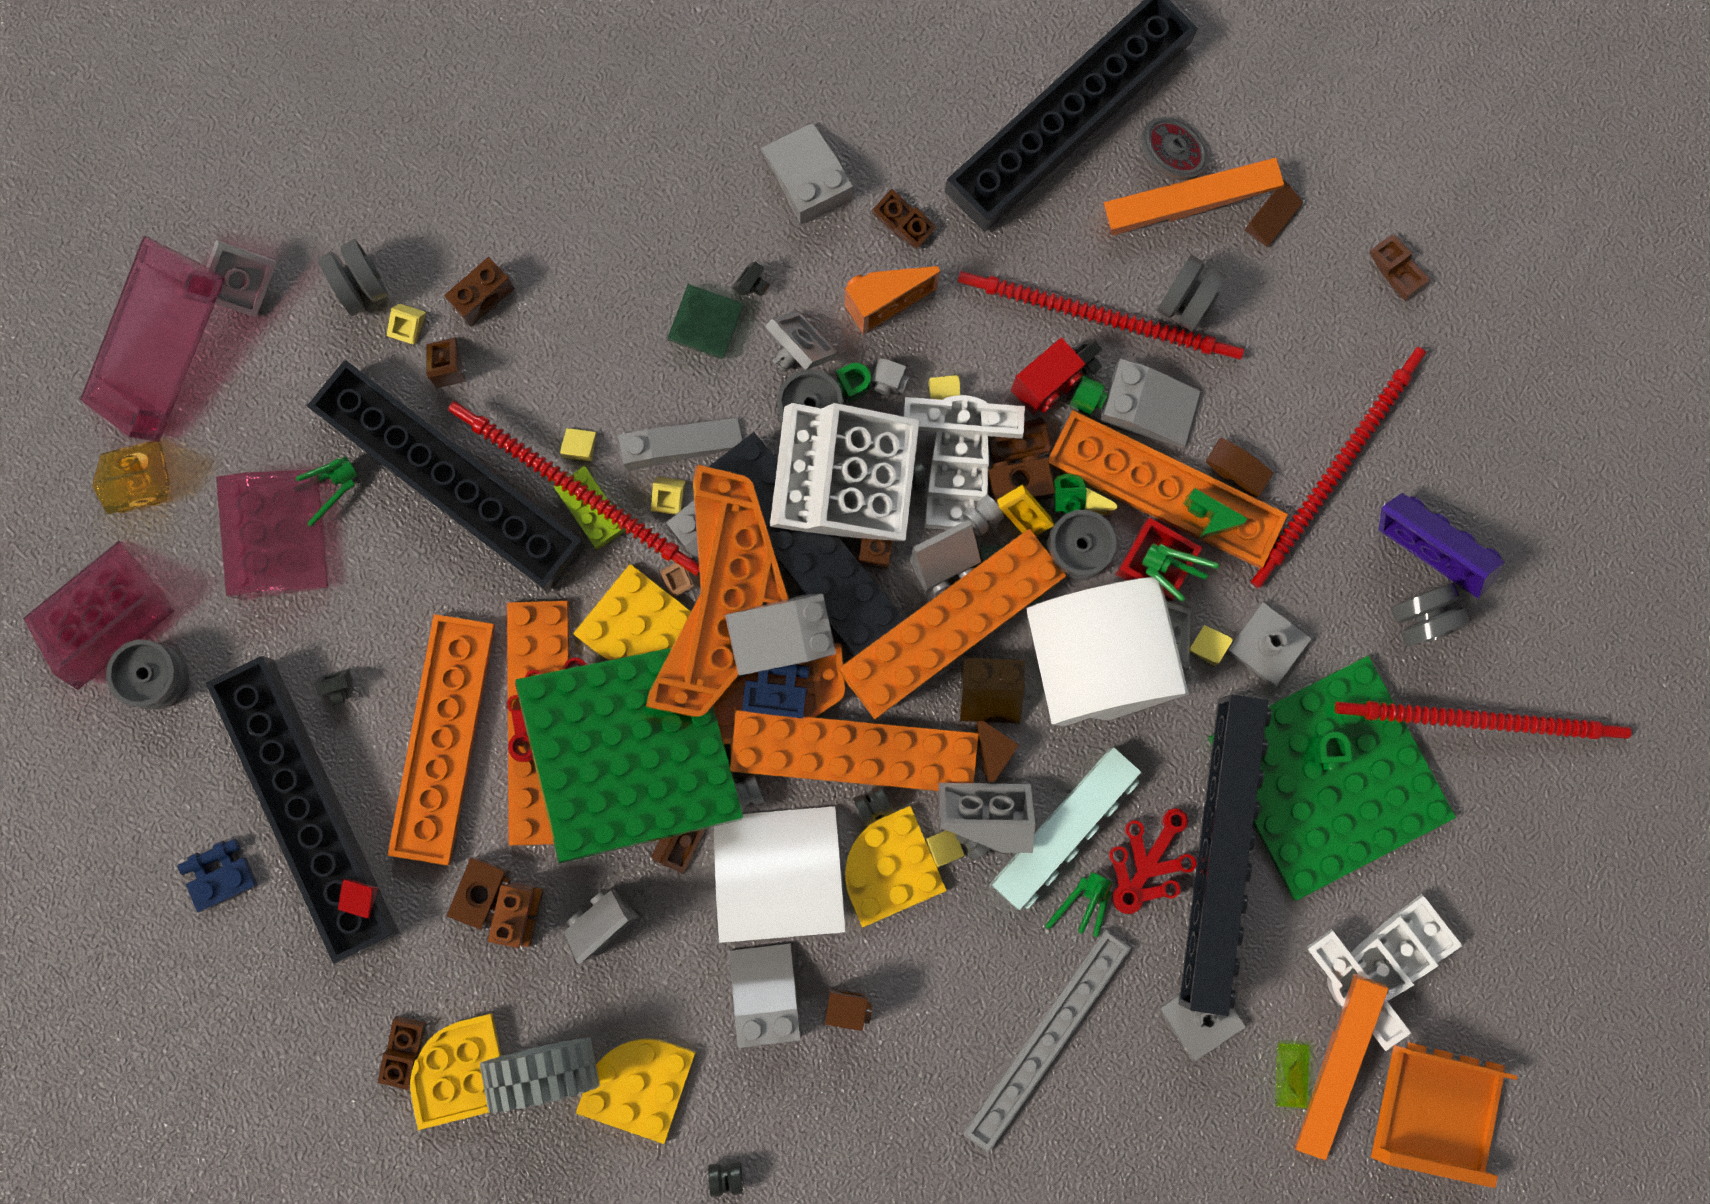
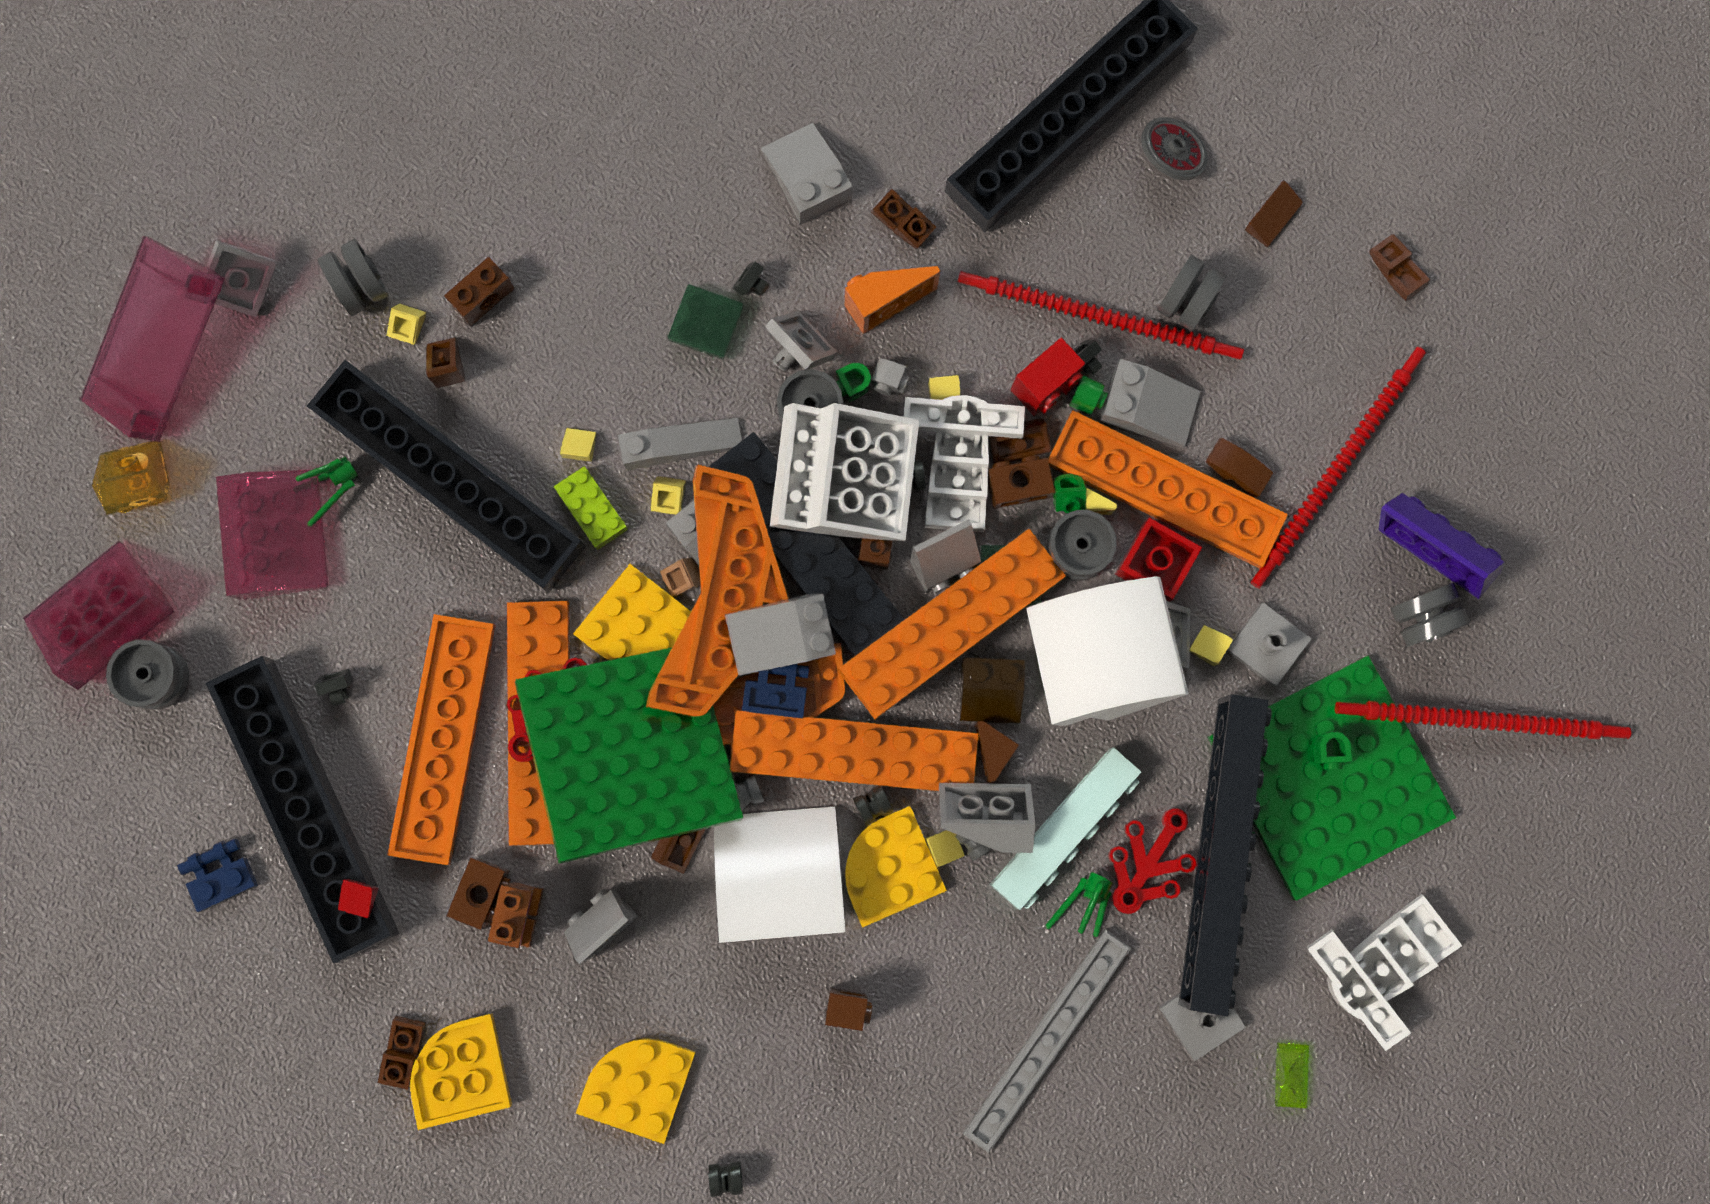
(481, 425): red hose -> none
(539, 1075): light grey wheel -> none
(764, 995): light grey slope -> none
(984, 514): light grey wheel -> none
(1025, 511): yellow plate -> none
(1161, 557): green plant -> none
(1192, 196): orange slope -> none
(1219, 516): green slope -> none
(1341, 1066): orange slope -> none
(1439, 1114): orange panel -> none

